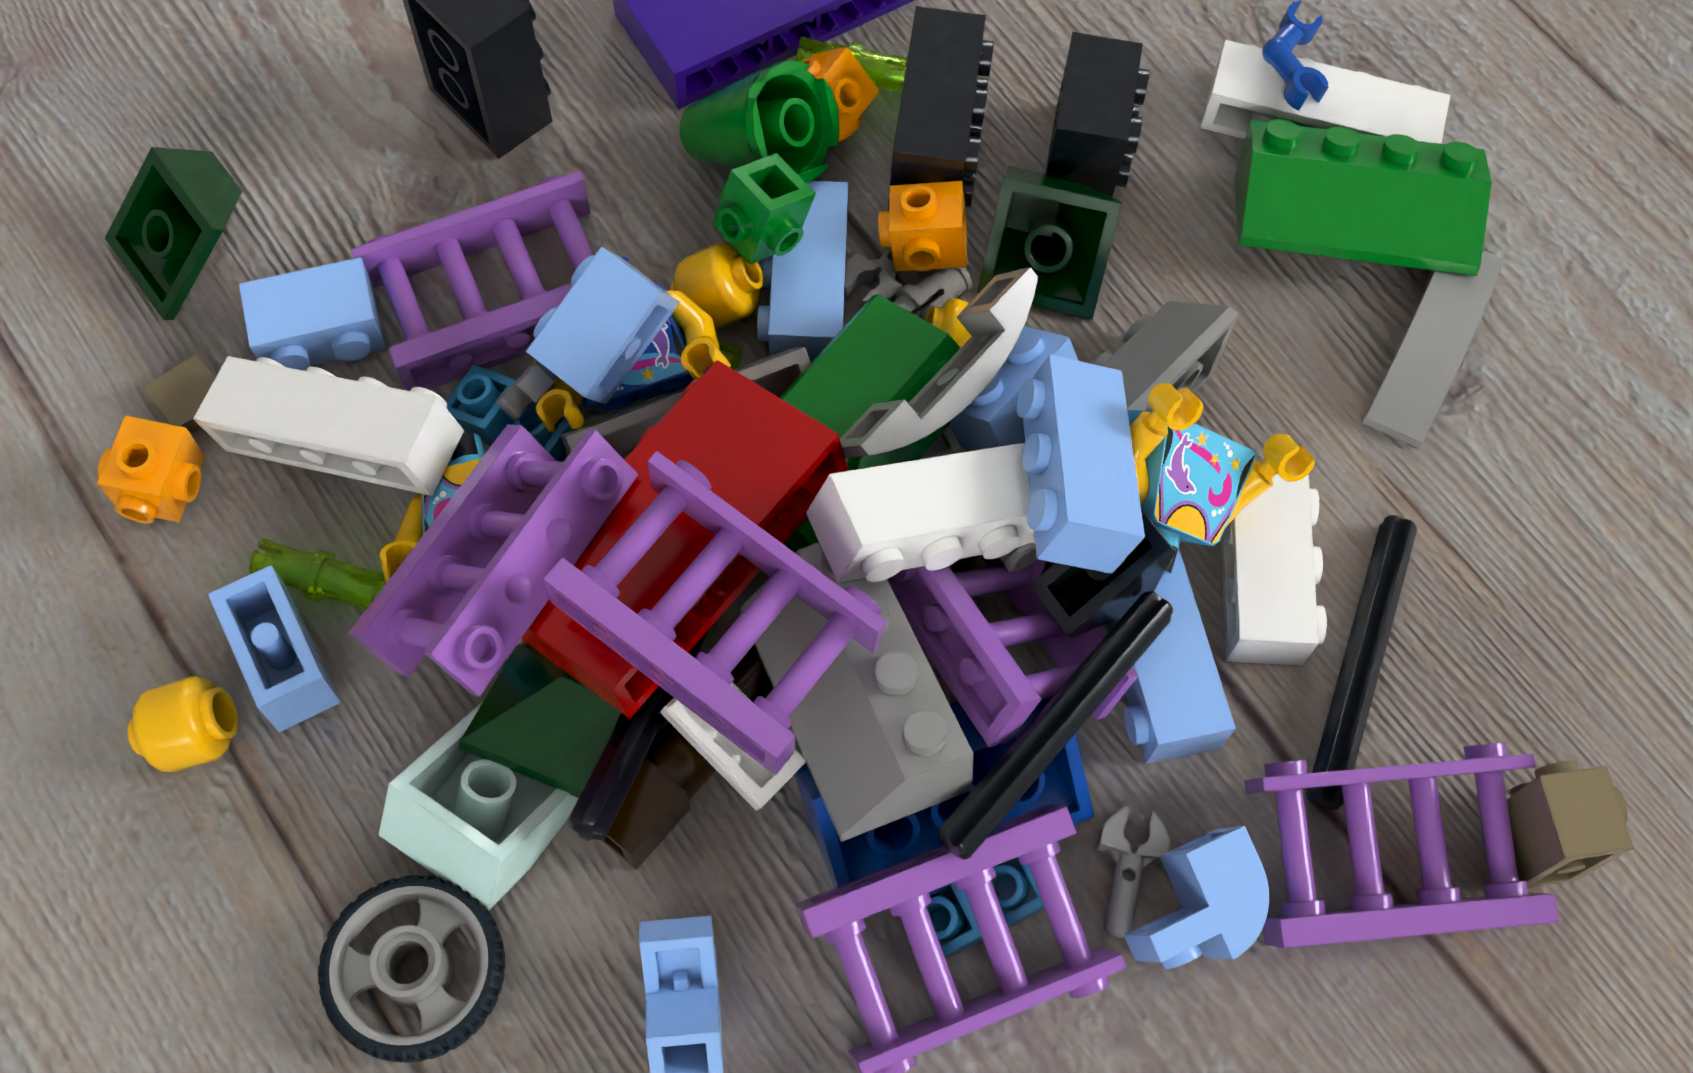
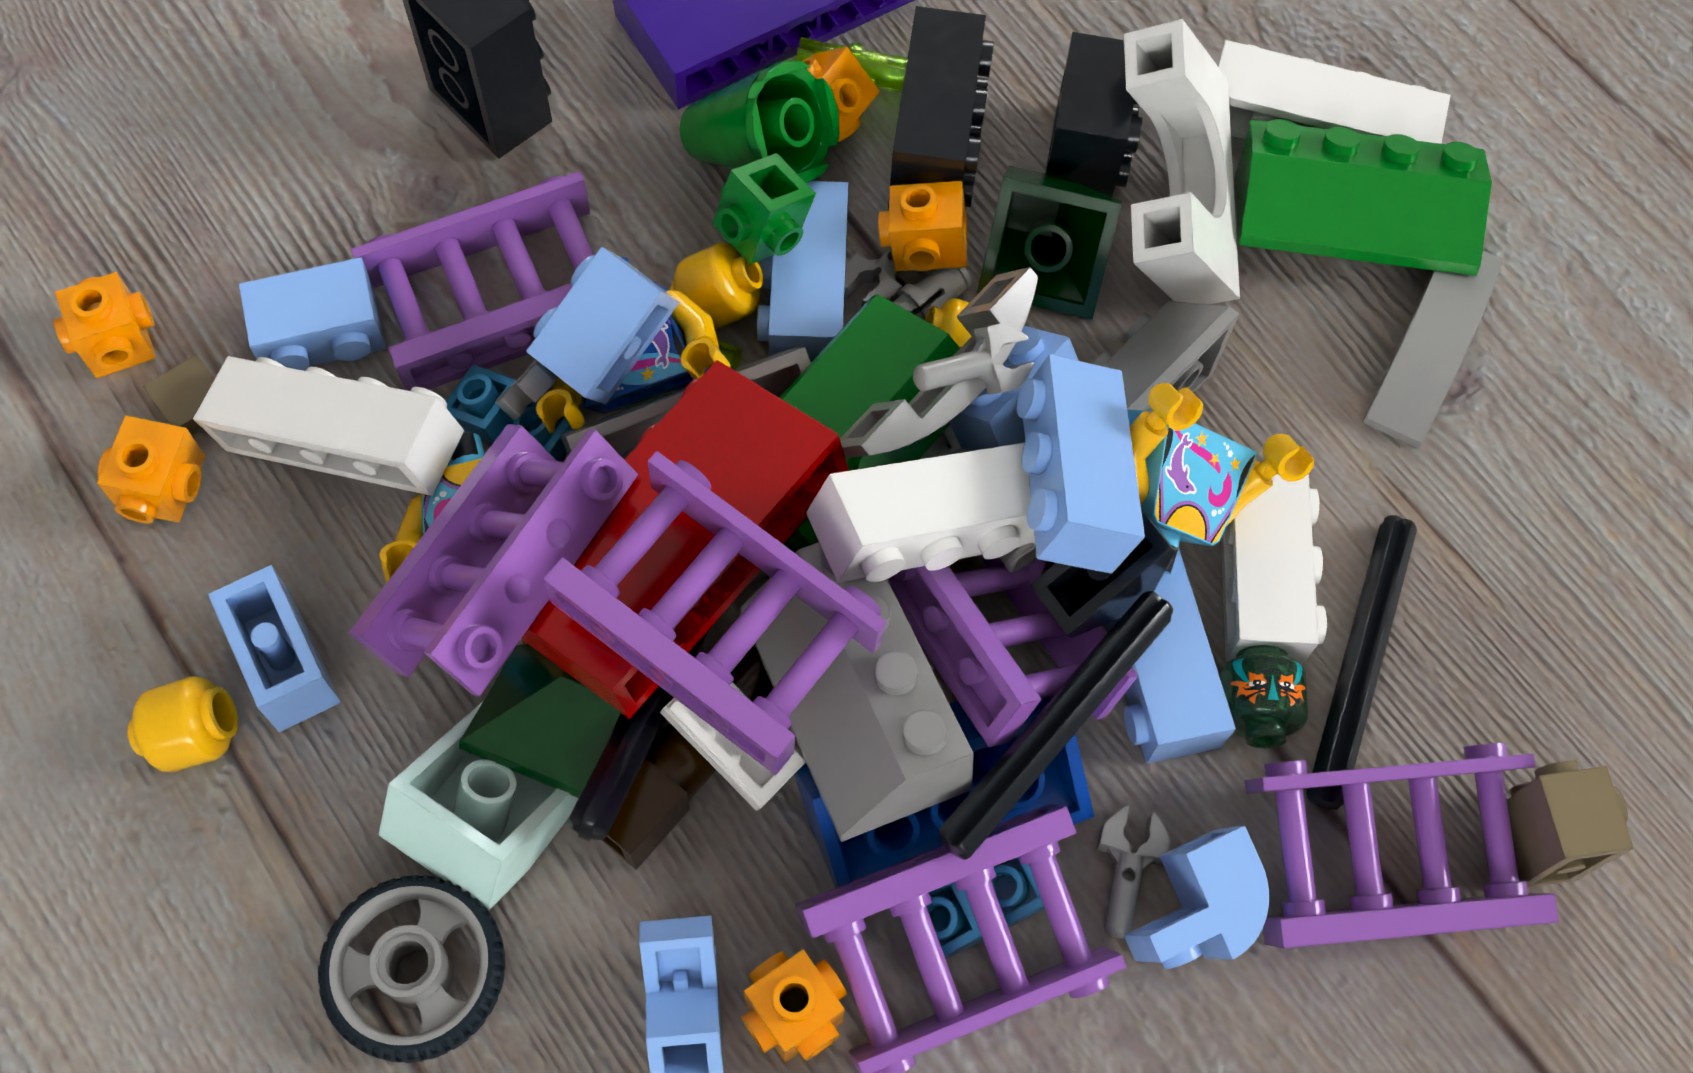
(104, 324): none -> light orange brick
(172, 222): dark green slope -> none
(319, 574): clear neon green pin -> none
(794, 1032): none -> light orange brick
(977, 363): none -> light grey bar
(1191, 236): none -> white arch
(1265, 695): none -> clear green head
(1279, 54): blue arm -> none

